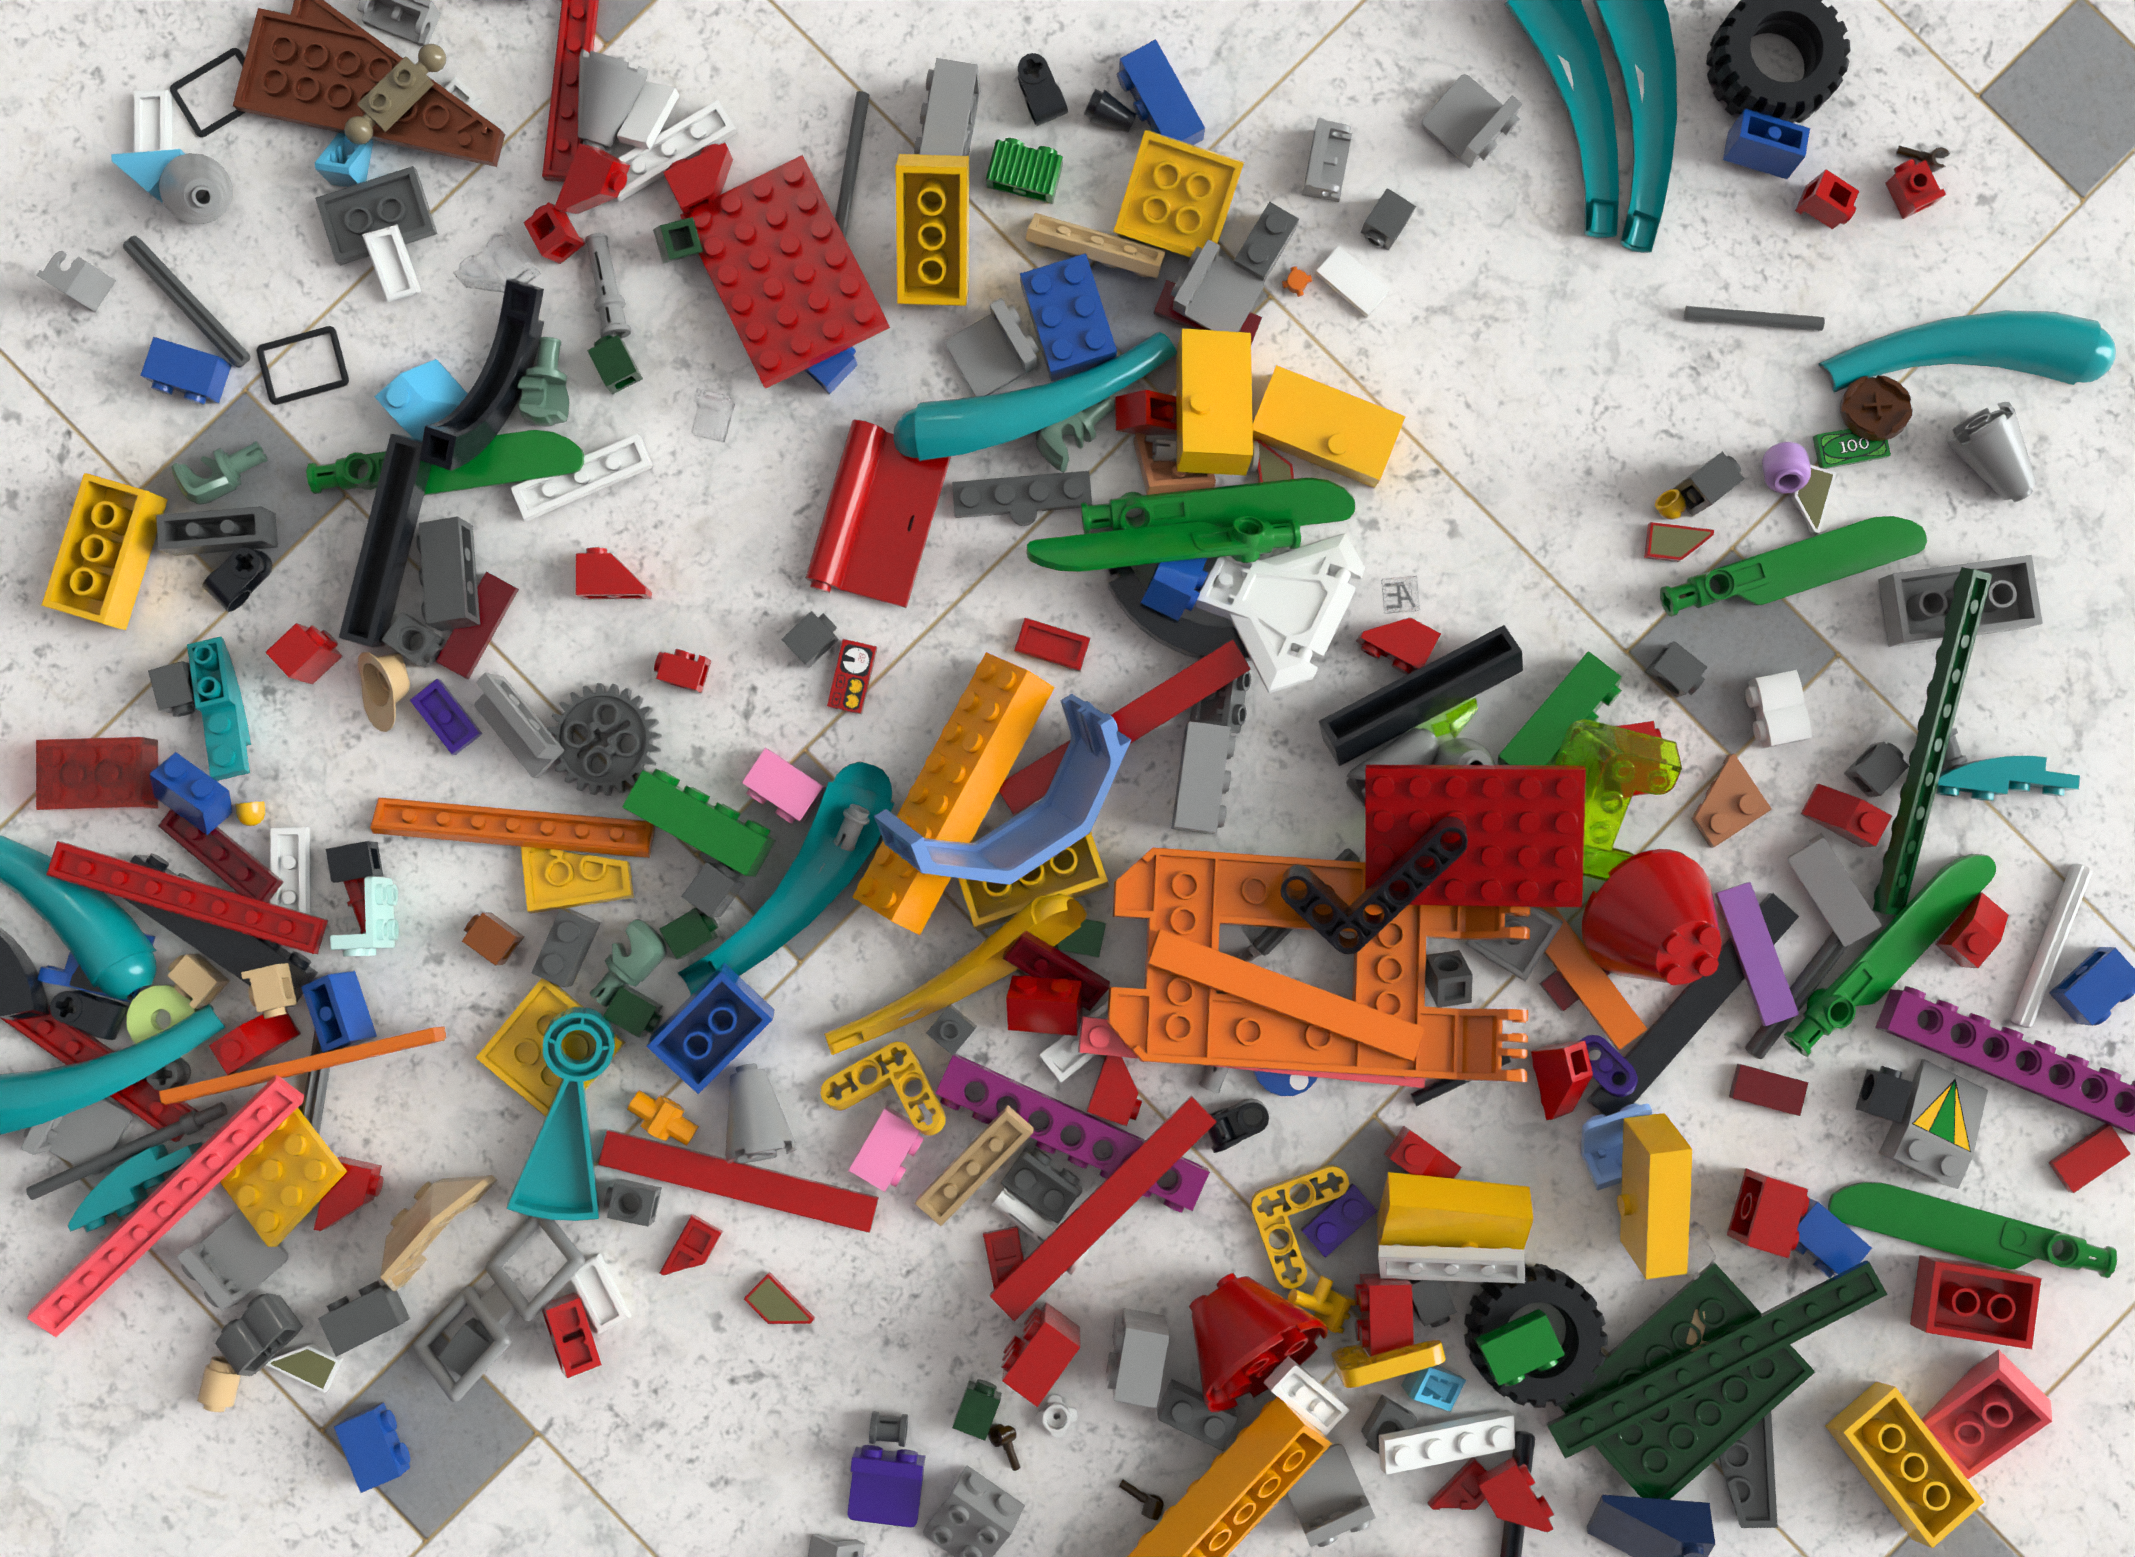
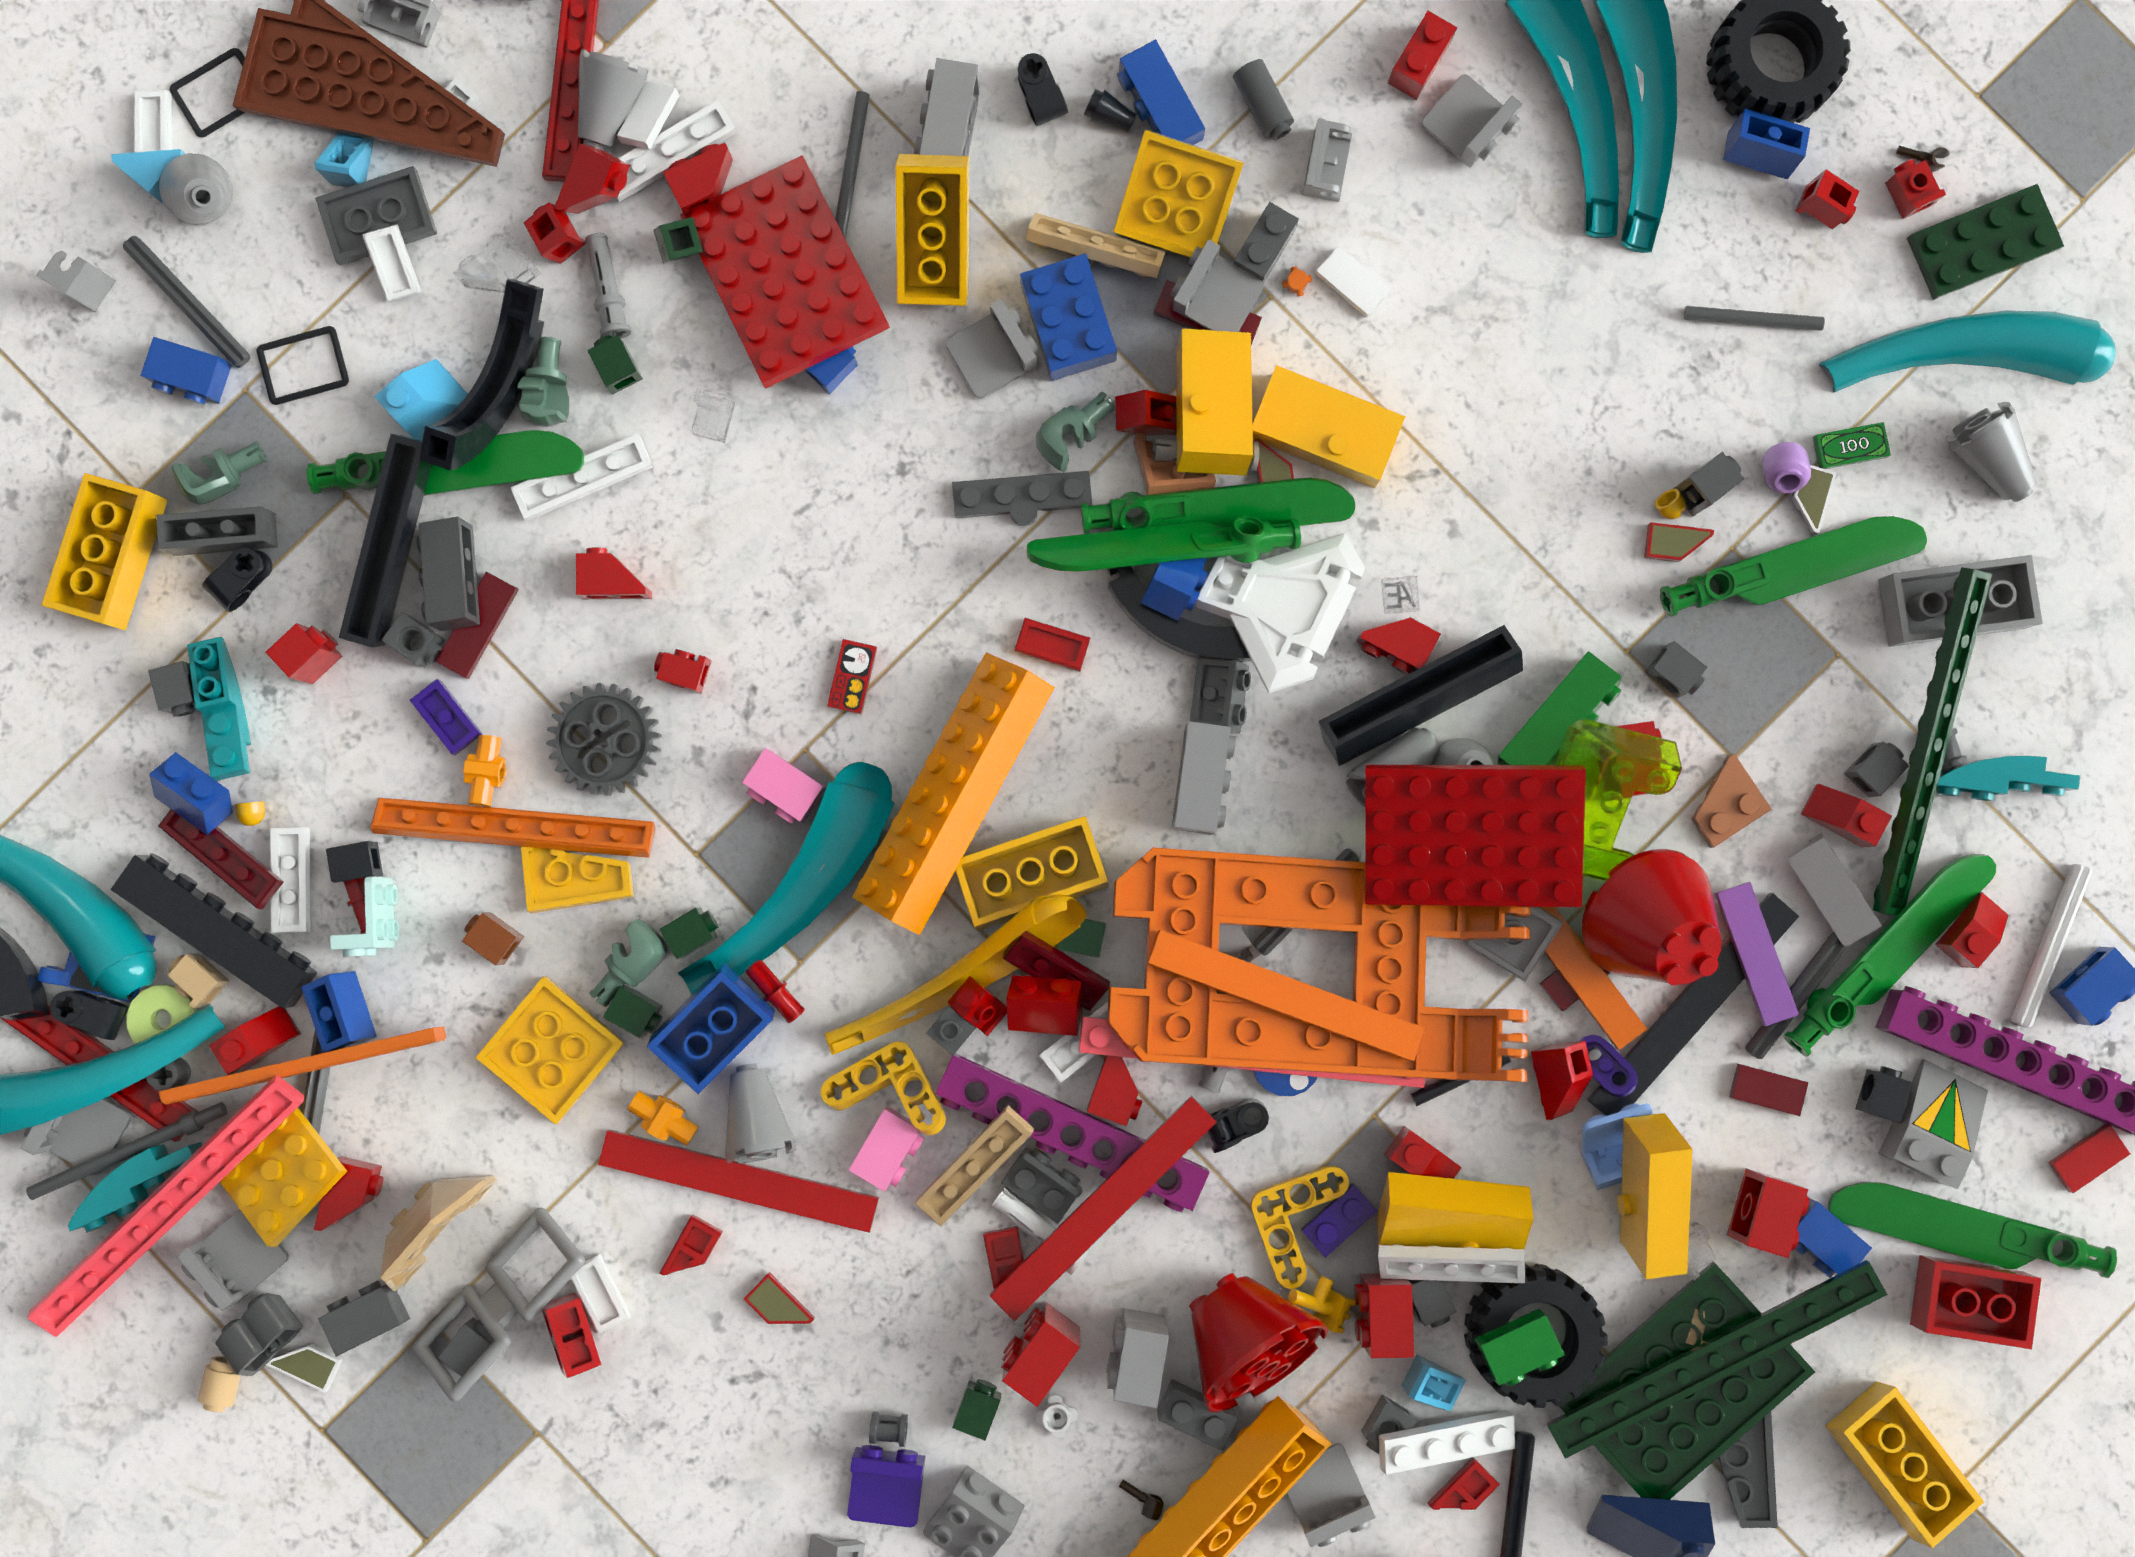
(95, 774): clear red brick -> none
(187, 897): red tile -> none
(271, 989): tan brick -> none
(373, 1447): blue brick -> none
(383, 685): tan piece -> none
(395, 94): dark tan plate -> none
(484, 770): none -> light orange axle
(517, 724): light grey panel -> none
(560, 1169): teal piece -> none
(565, 947): dark grey brick -> none
(648, 1202): dark grey brick -> none
(695, 821): green brick -> none
(714, 888): dark grey brick -> none
(774, 991): none -> red axle
(811, 638): dark grey brick -> none
(851, 826): light grey pin -> none
(868, 516): red door -> none
(978, 1005): none -> red brick
(984, 421): teal animal -> none
(1004, 1436): dark brown hand -> none
(1024, 170): green brick -> none
(1040, 830): medium blue panel -> none
(1136, 718): red tile -> none
(1264, 99): none -> dark grey brick
(1306, 1395): white plate -> none
(1359, 1369): yellow beam -> none
(1378, 893): black beam -> none
(1387, 219): dark grey brick -> none
(1422, 55): none -> red brick
(1448, 978): dark grey brick -> none
(1456, 719): clear neon green bar -> none
(1512, 1498): red slope -> none
(1778, 709): white brick -> none
(1876, 408): reddish brown tile -> none
(1985, 241): none -> dark green plate
(1988, 1414): coral slope -> none

